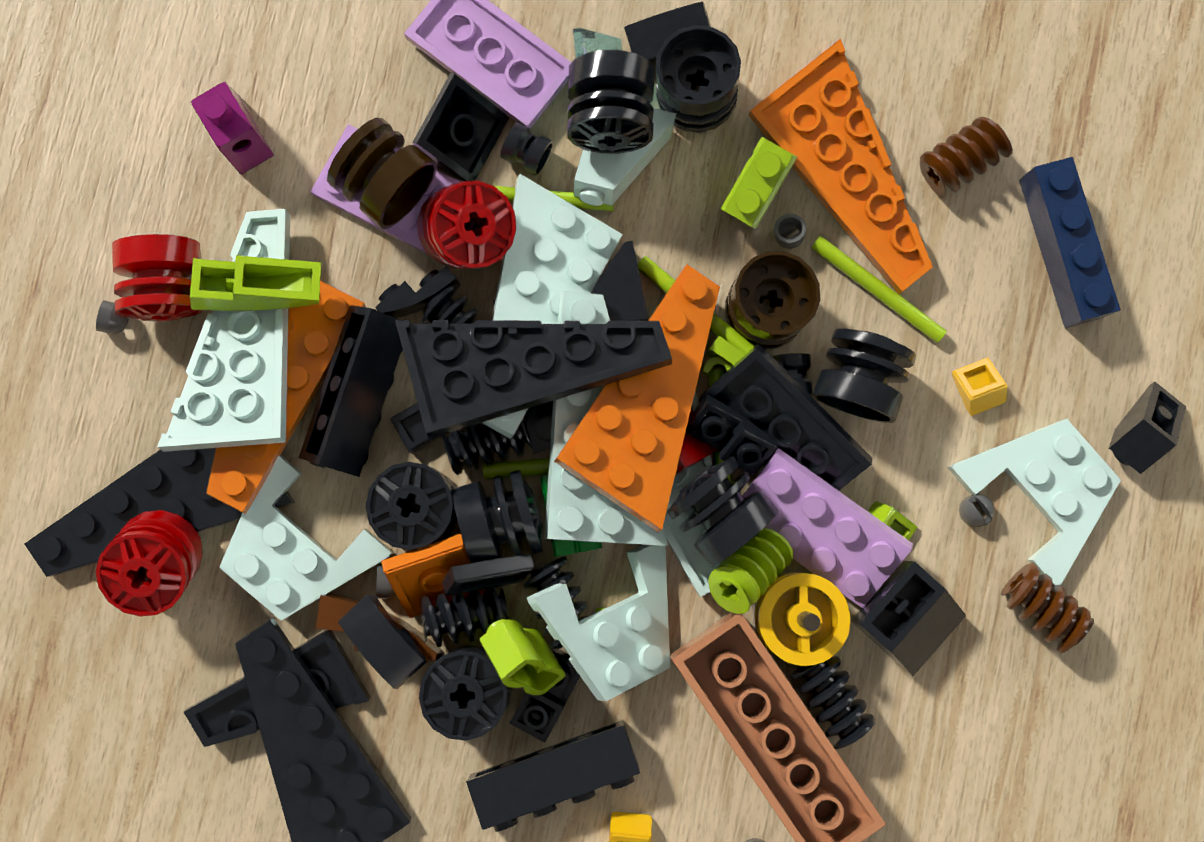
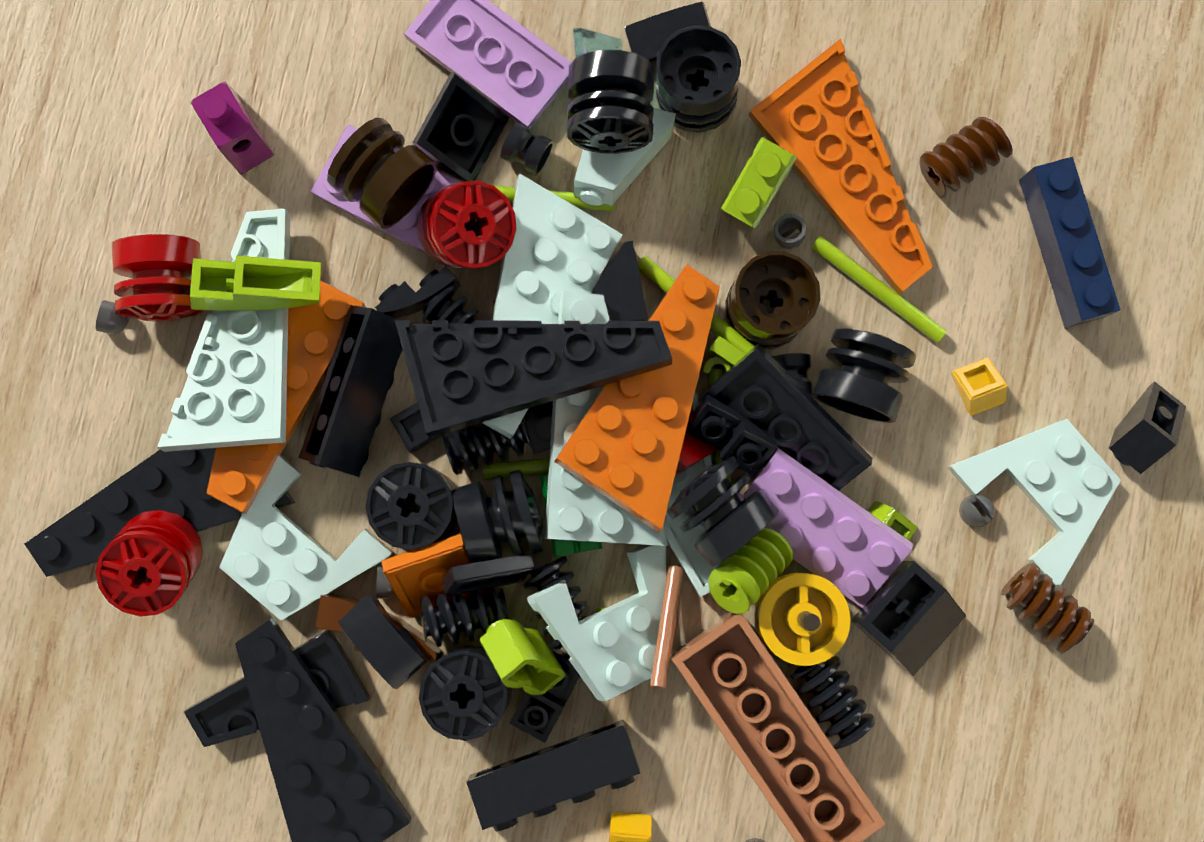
(666, 628): none -> nougat bar

